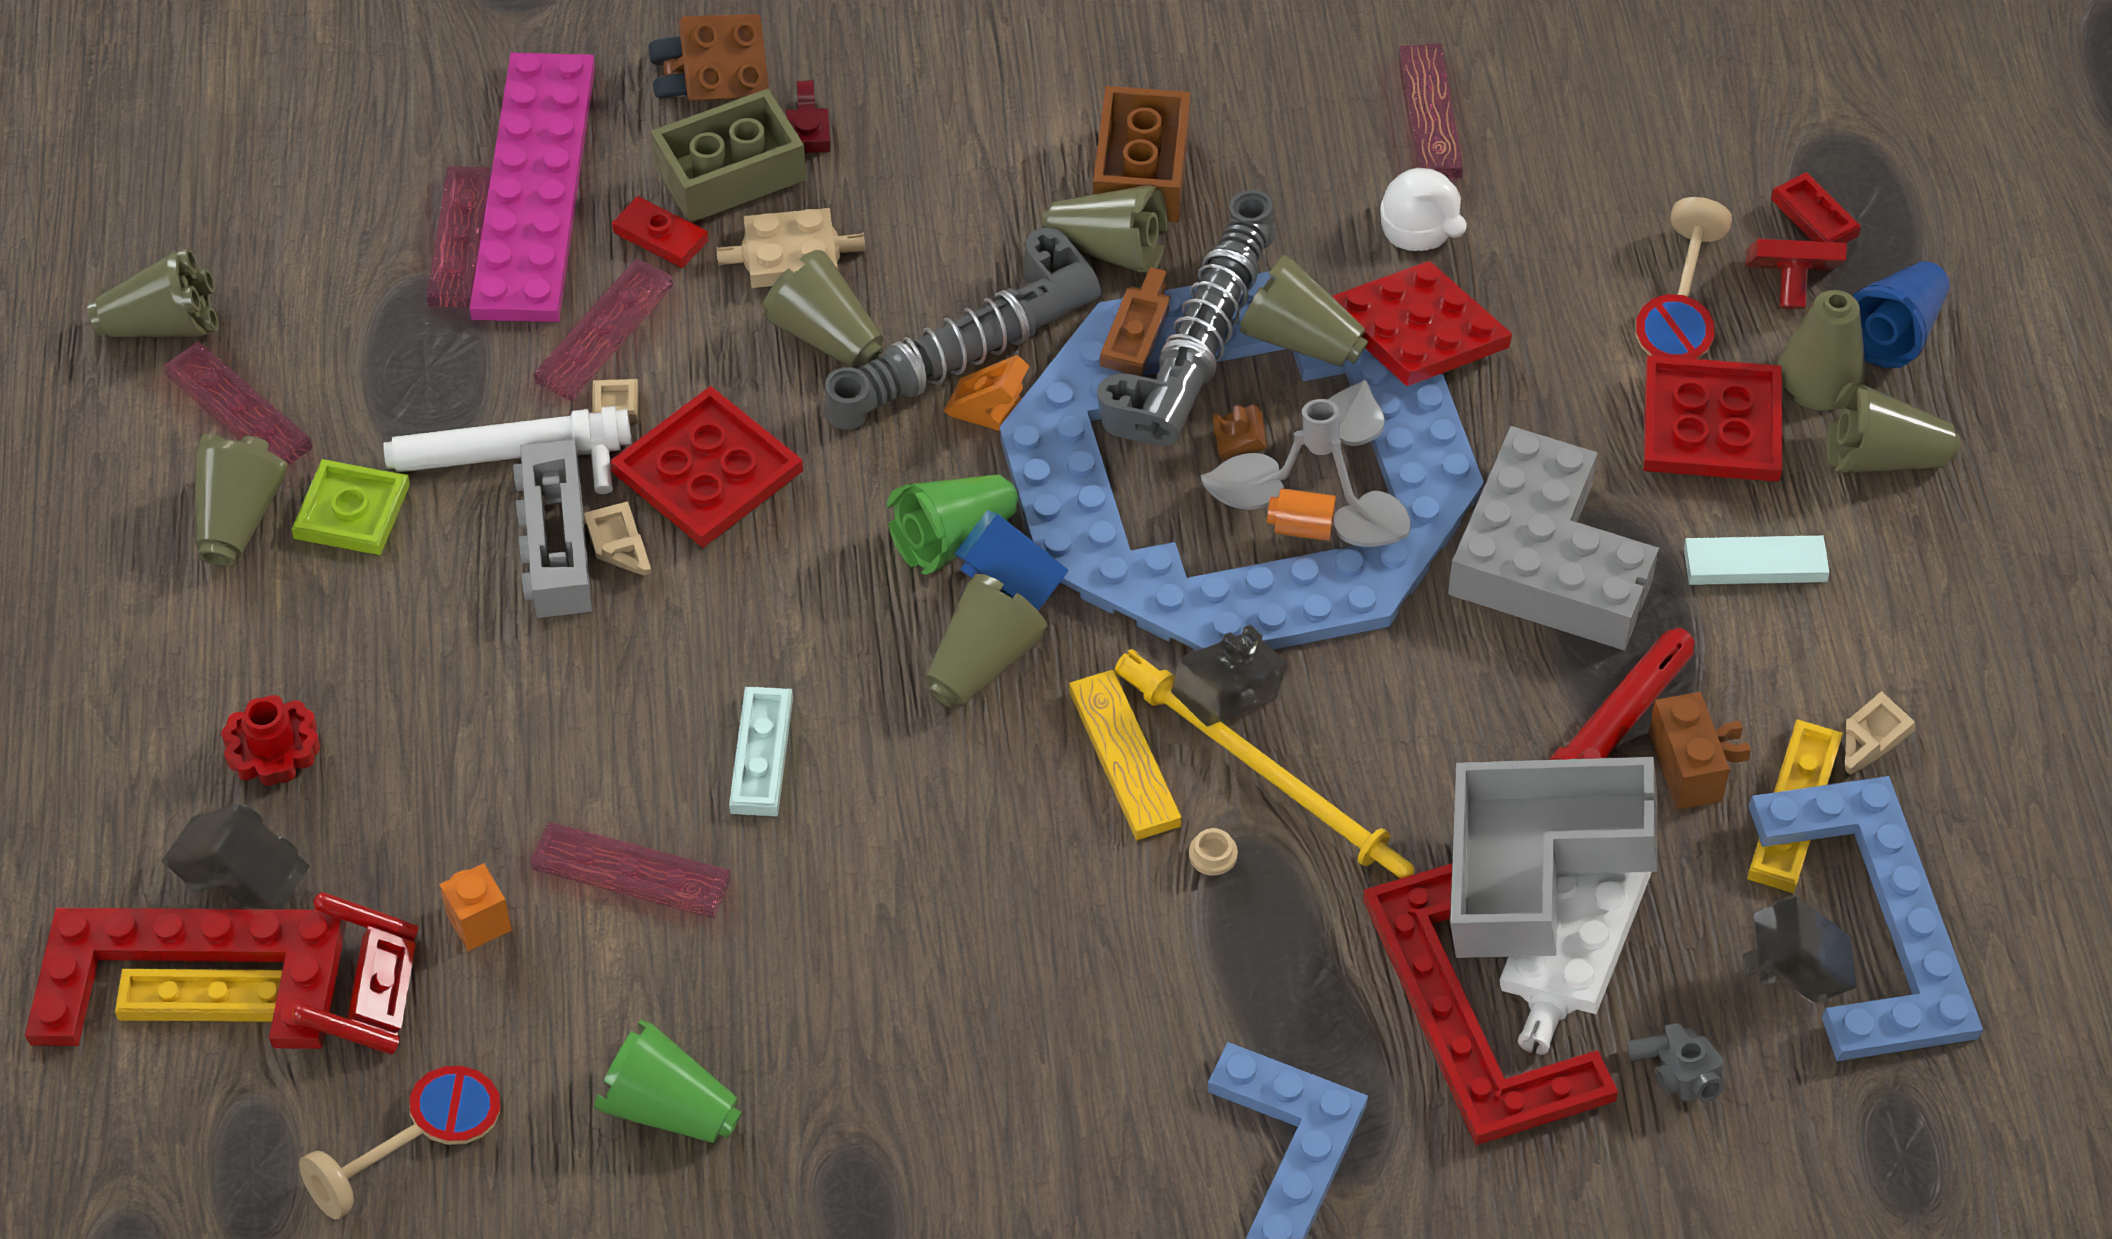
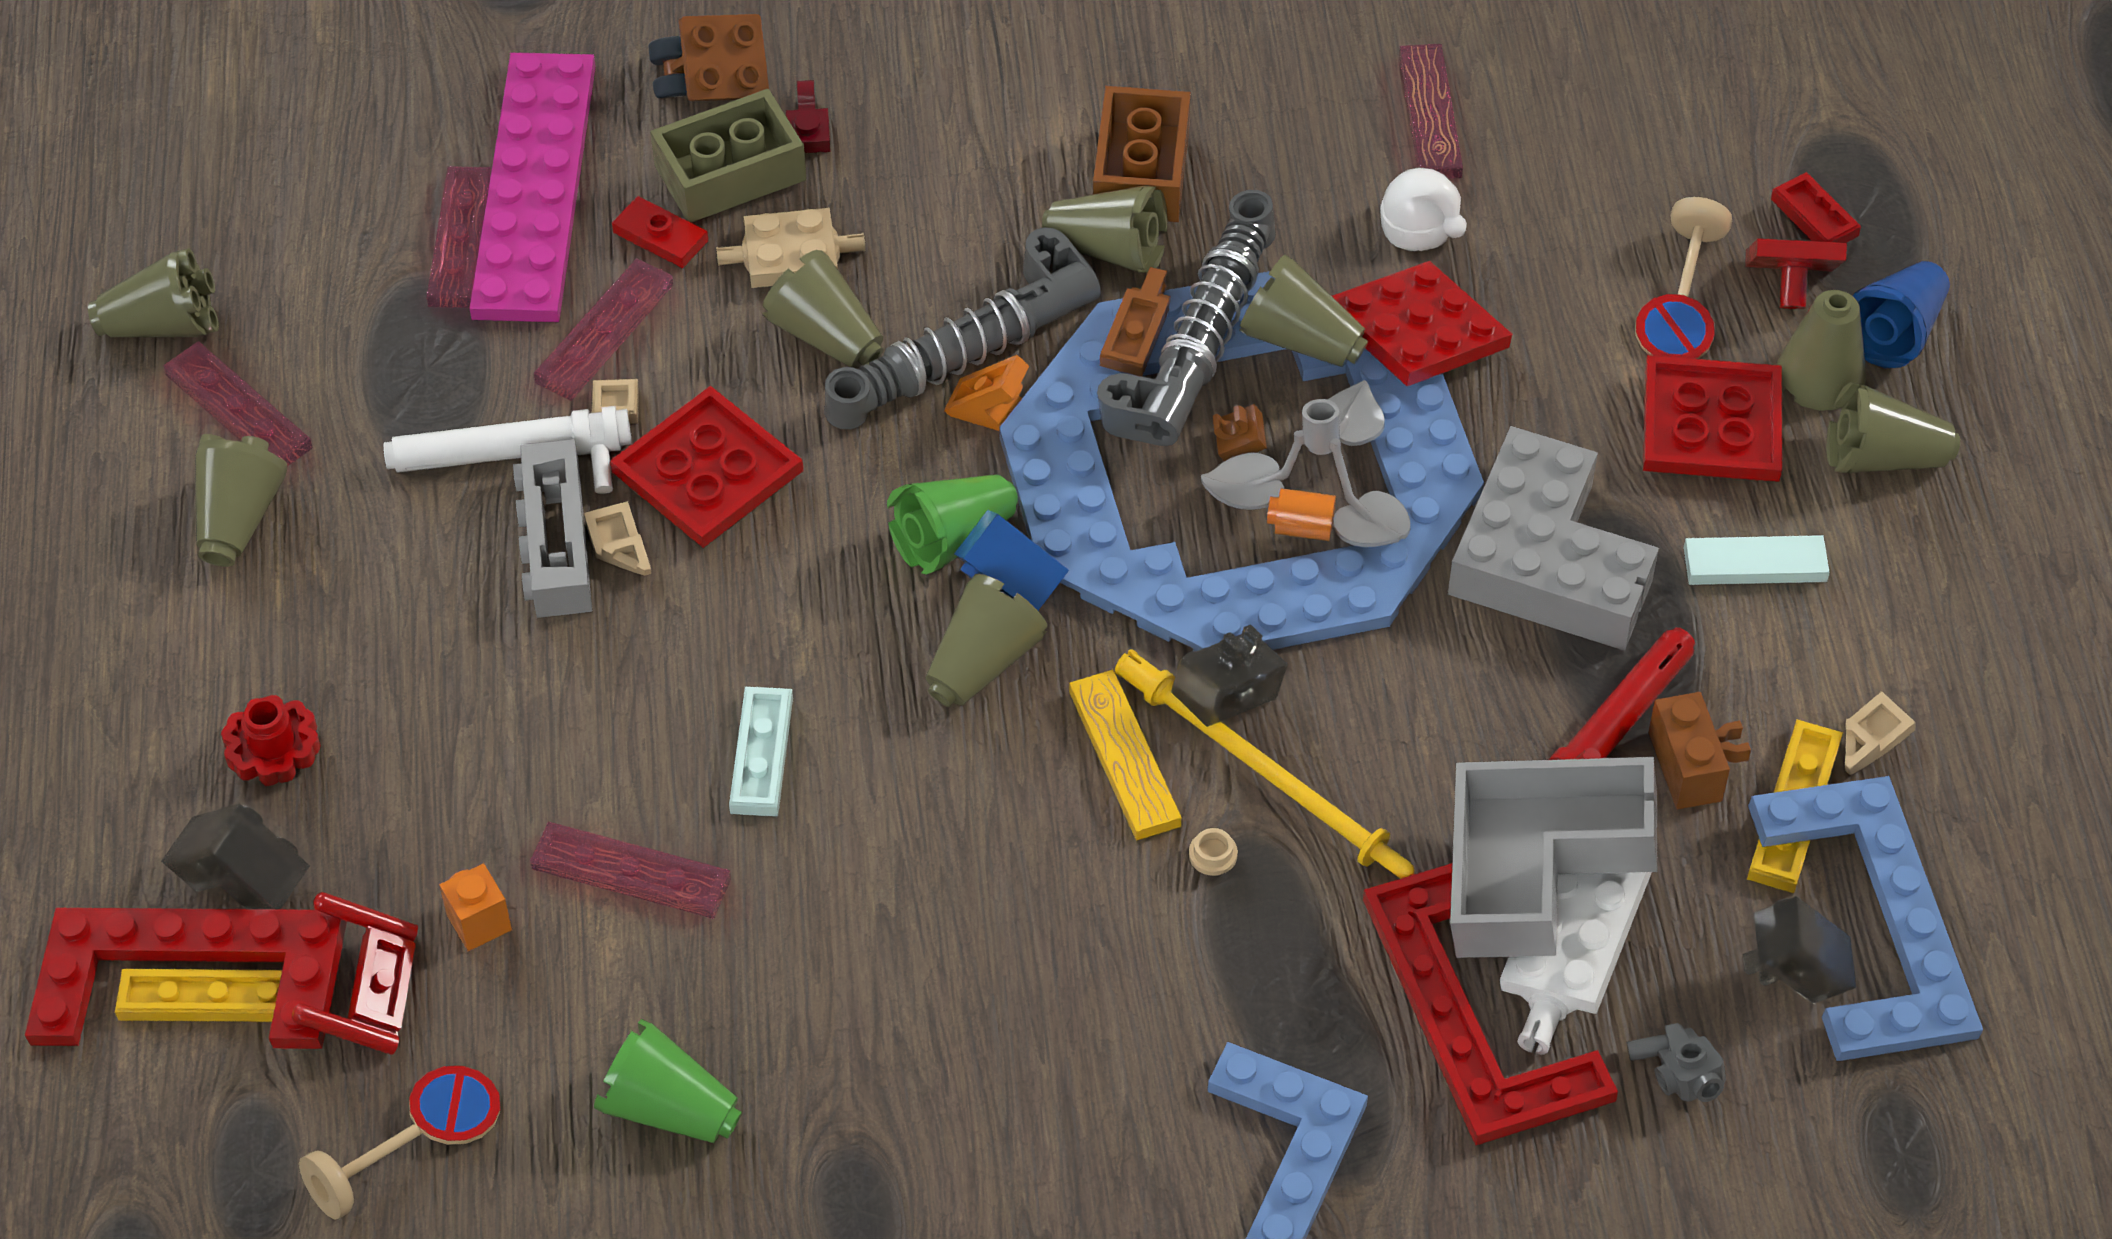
(350, 507): lime tile -> none

